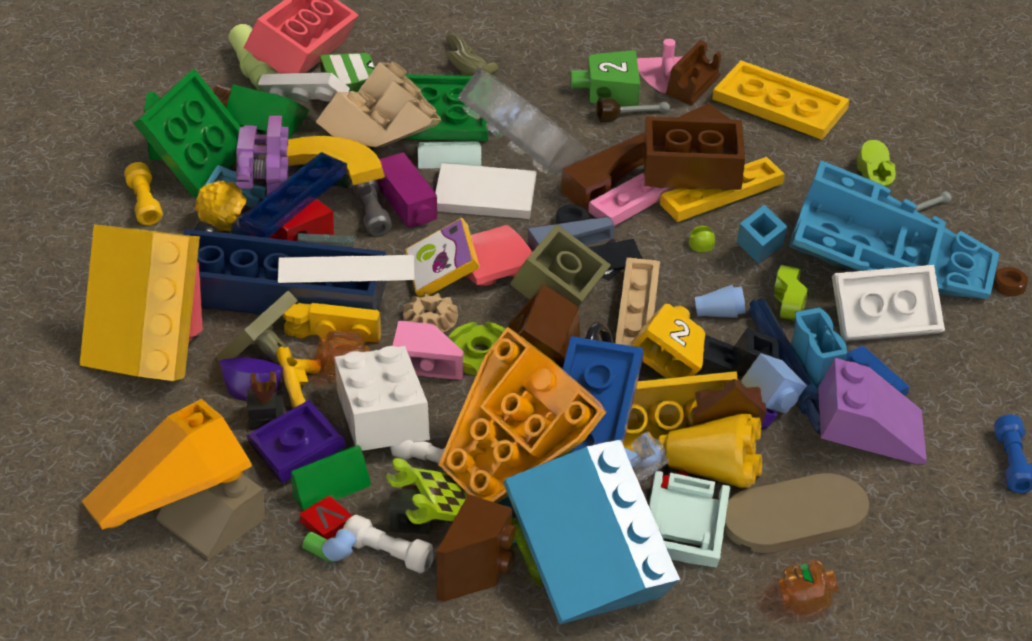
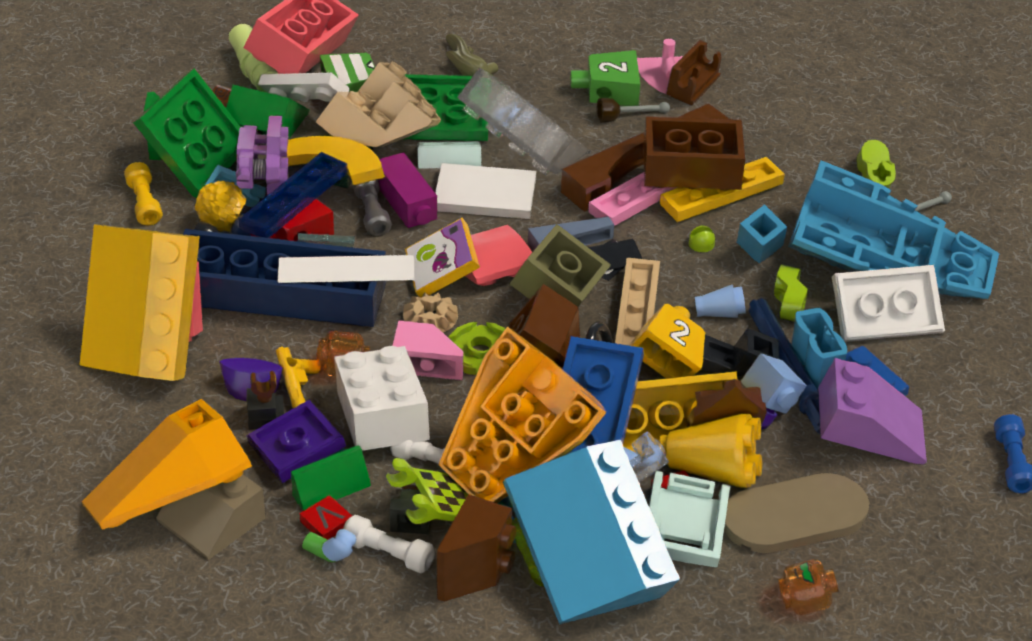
(261, 332): olive tile -> none
(322, 318): yellow hinge -> none
(571, 213): black tile -> none
(781, 99): yellow plate -> none
(1010, 281): reddish brown tile -> none

